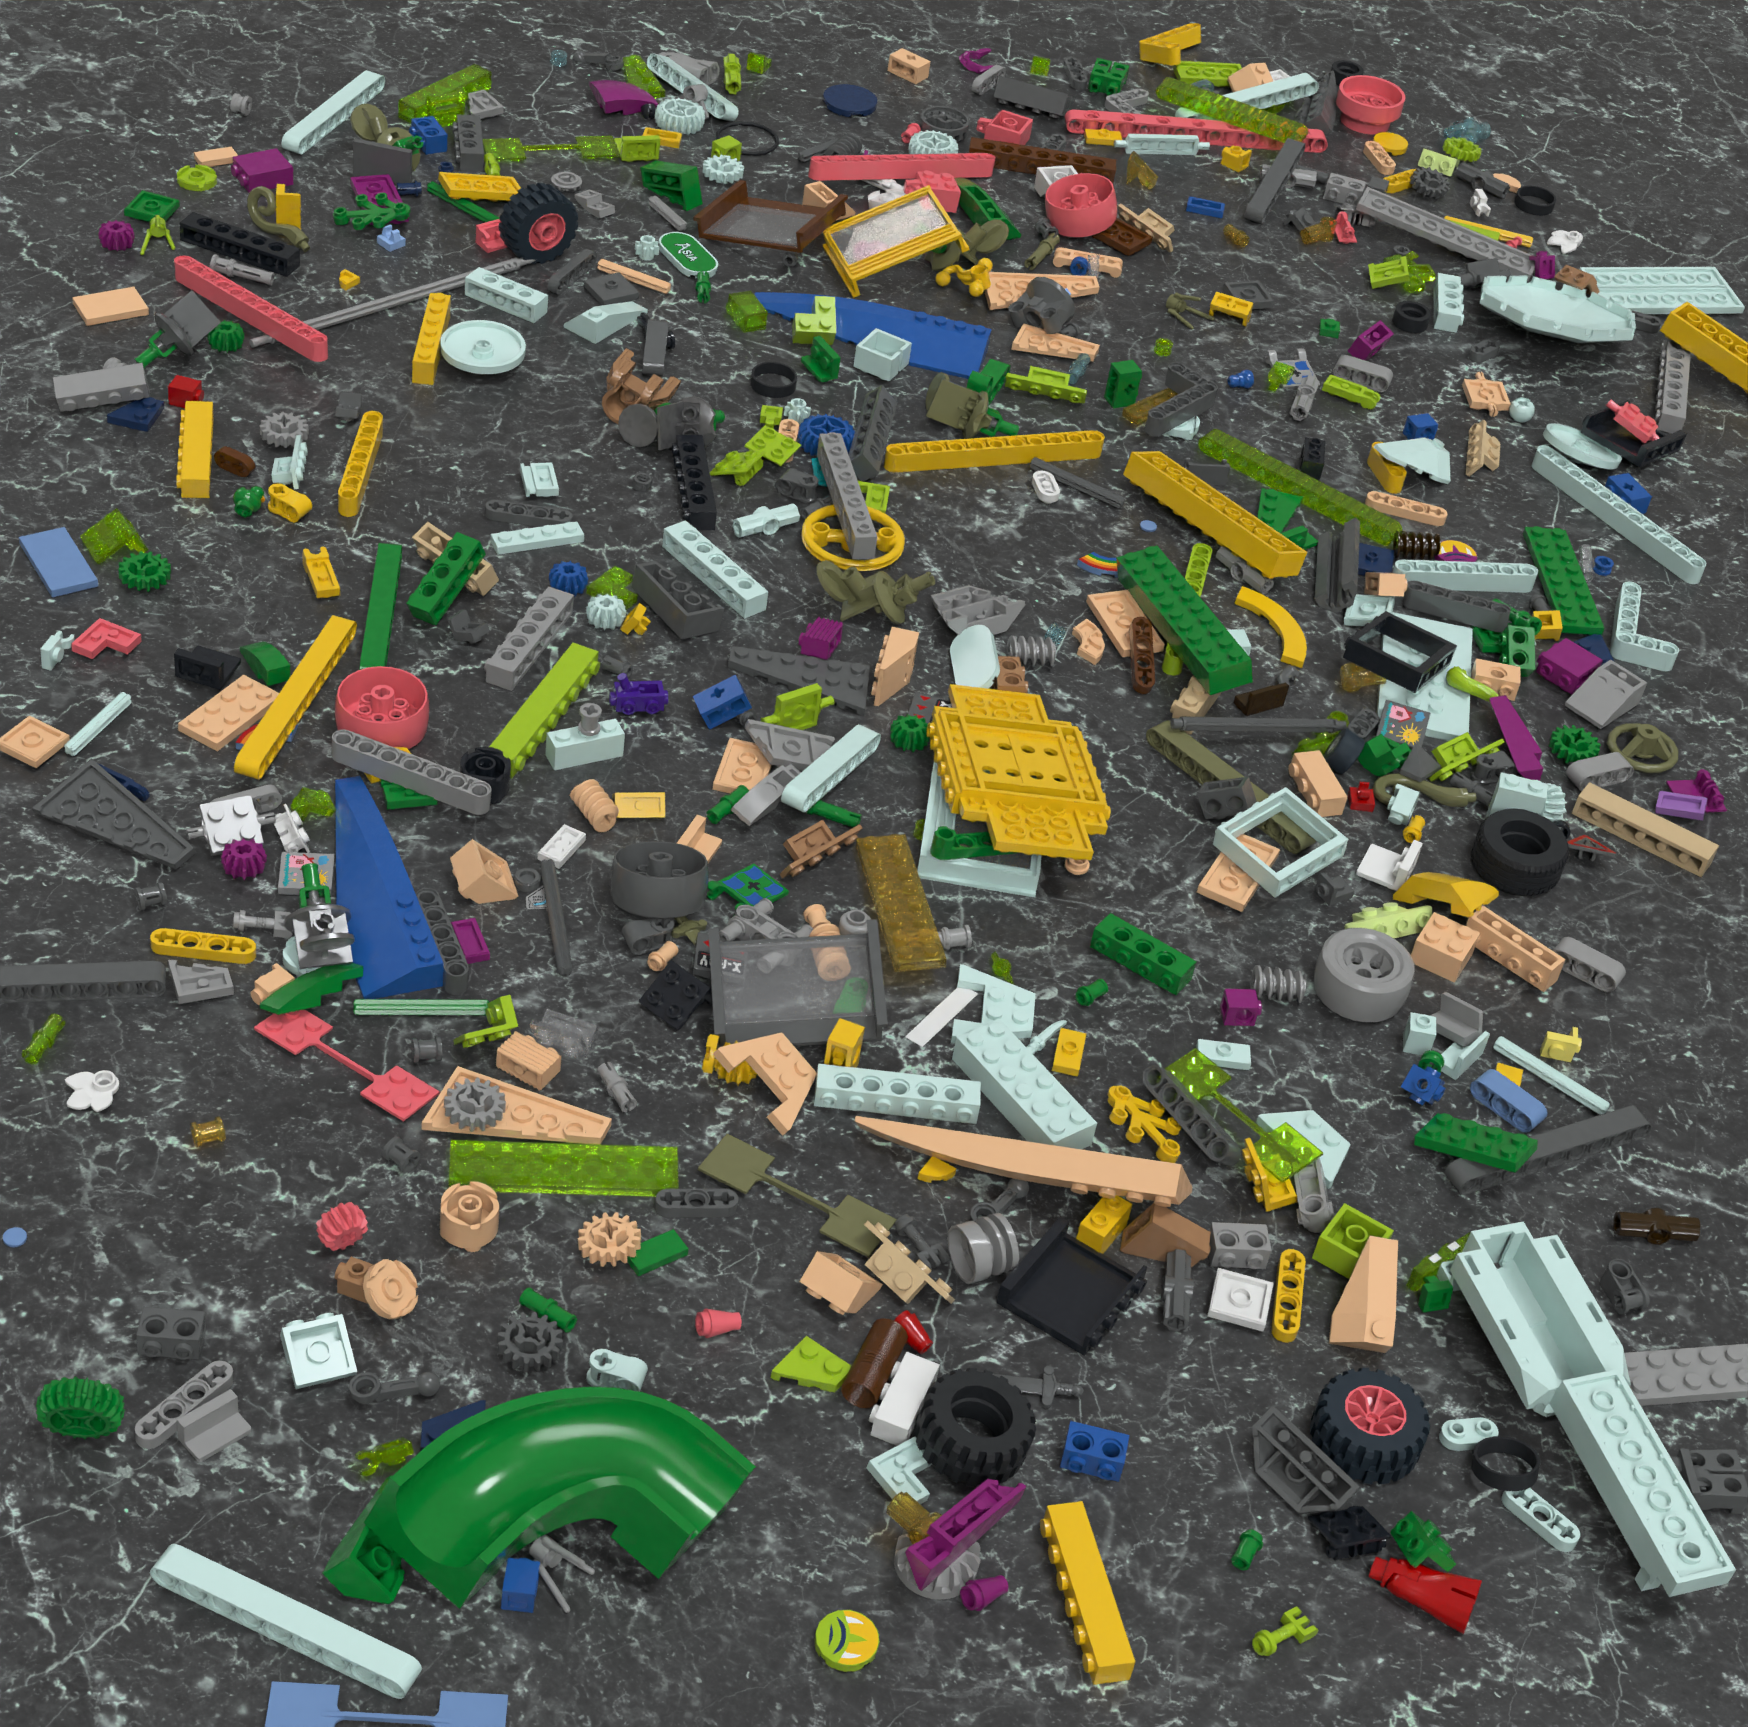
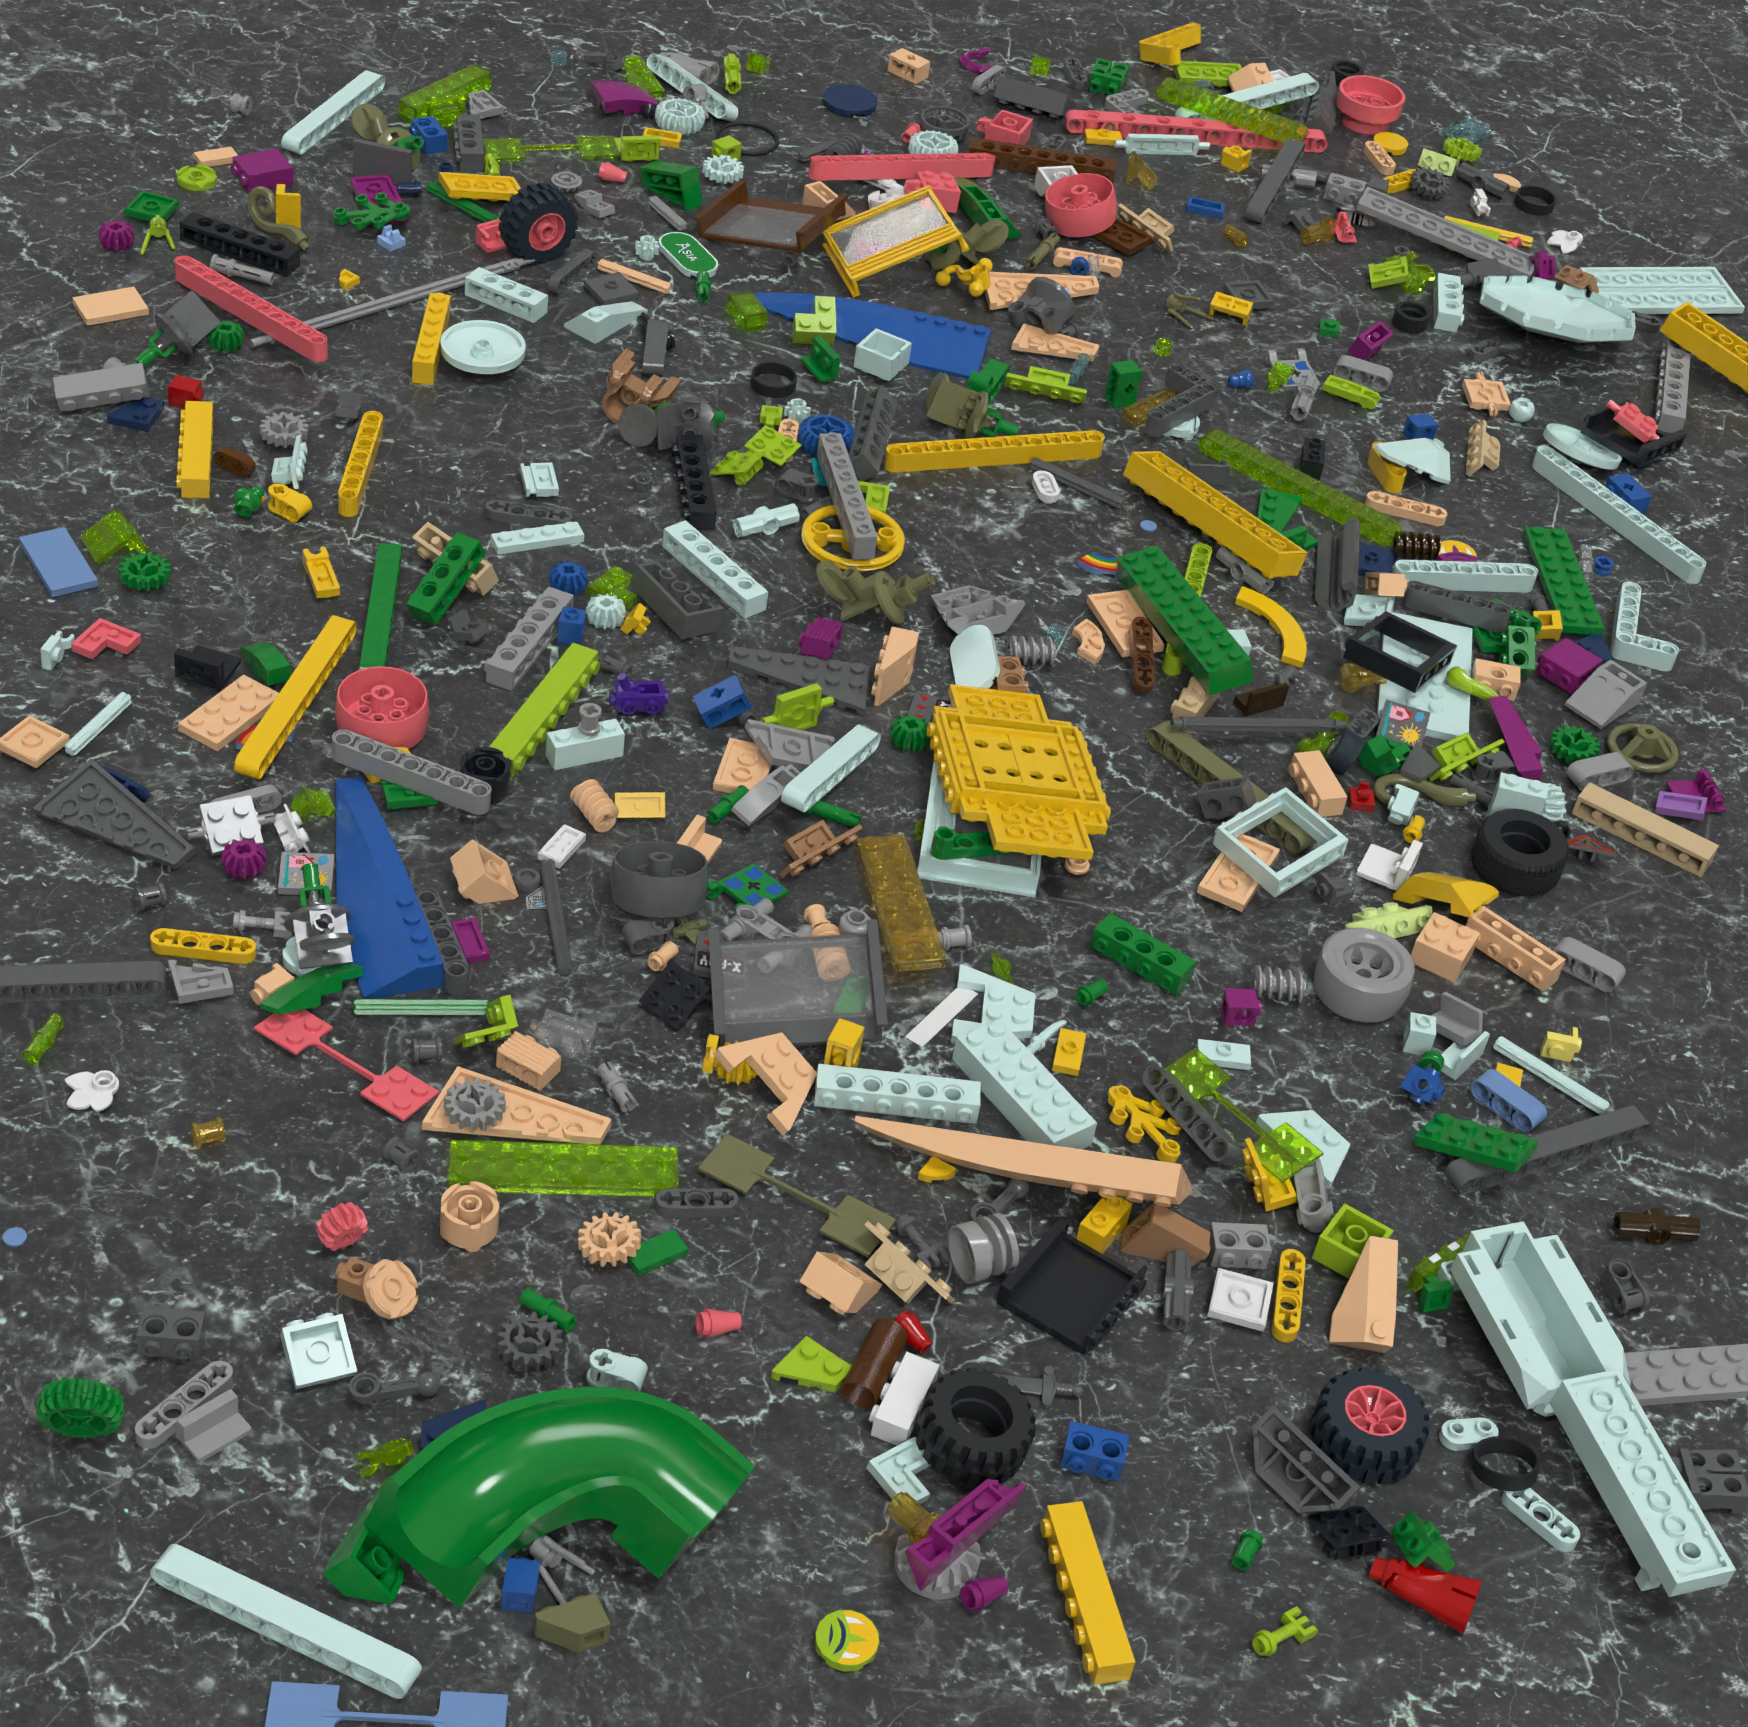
(571, 626): none -> blue brick
(574, 1624): none -> olive slope
(611, 173): none -> coral cone

